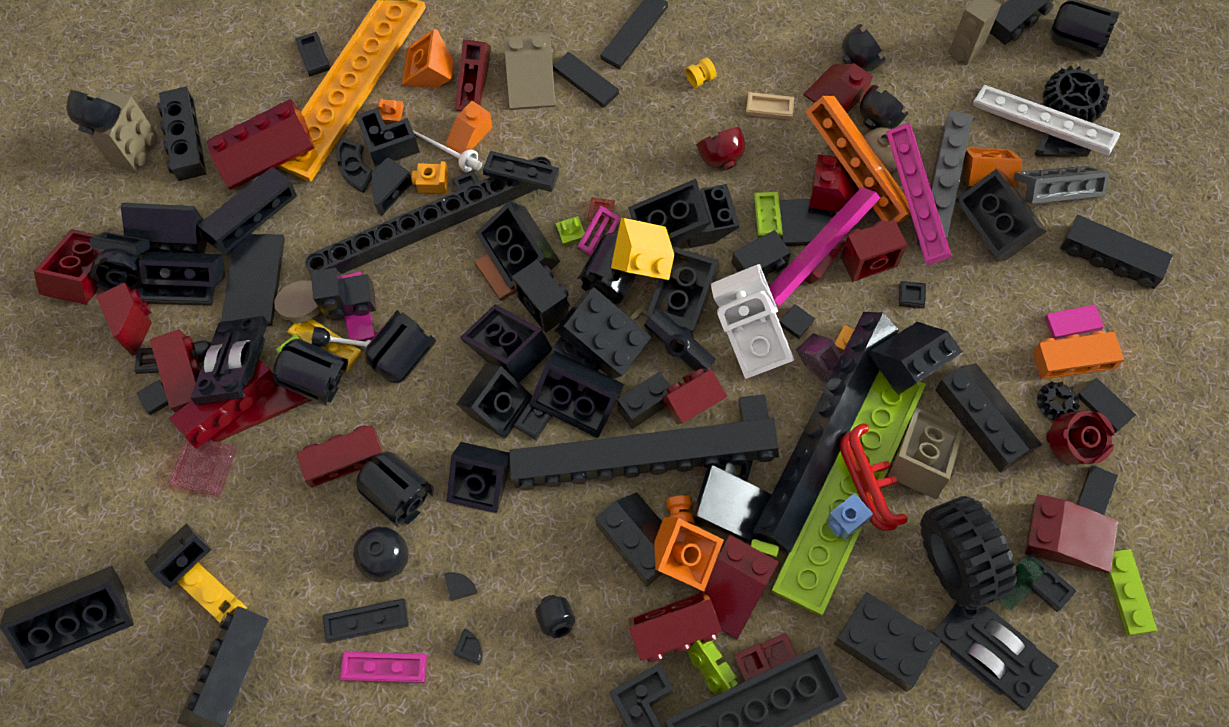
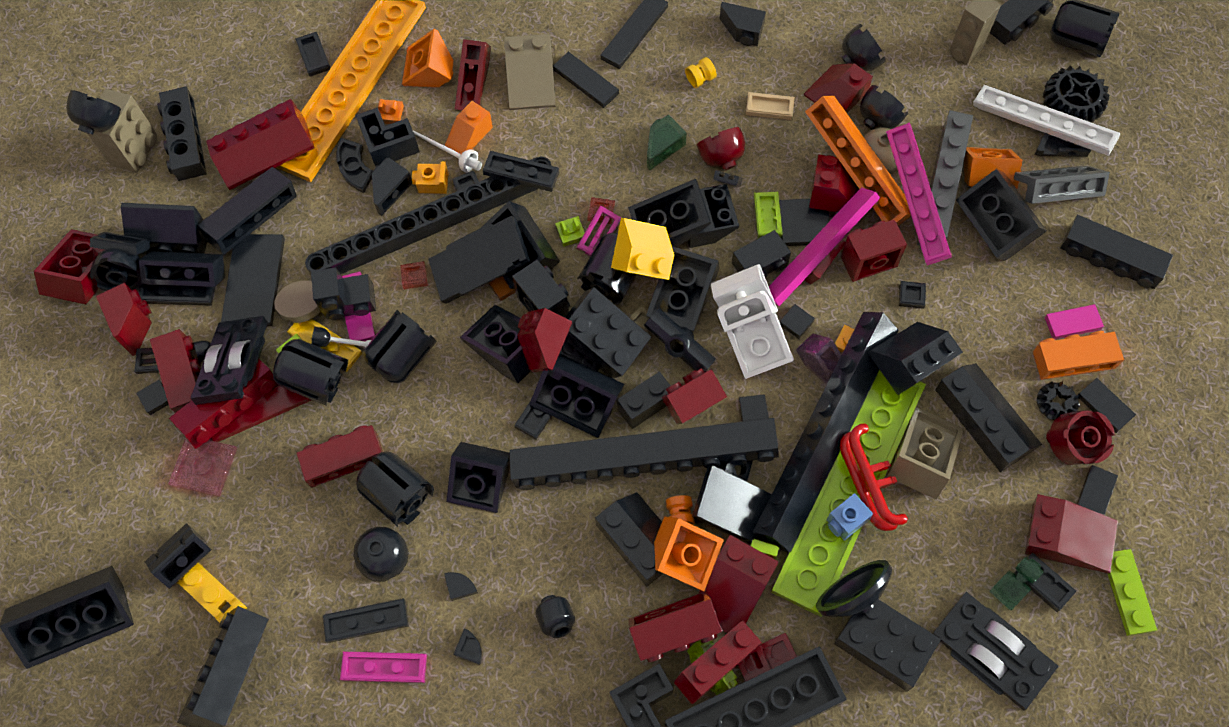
(414, 275): none -> clear red tile
(478, 259): none -> black piece
(495, 399): black slope -> none
(542, 338): none -> dark red slope
(664, 140): none -> clear green slope
(717, 662): none -> dark red brick
(727, 178): none -> black tile
(743, 23): none -> black slope
(856, 590): none -> black dish
(968, 552): black tyre -> none

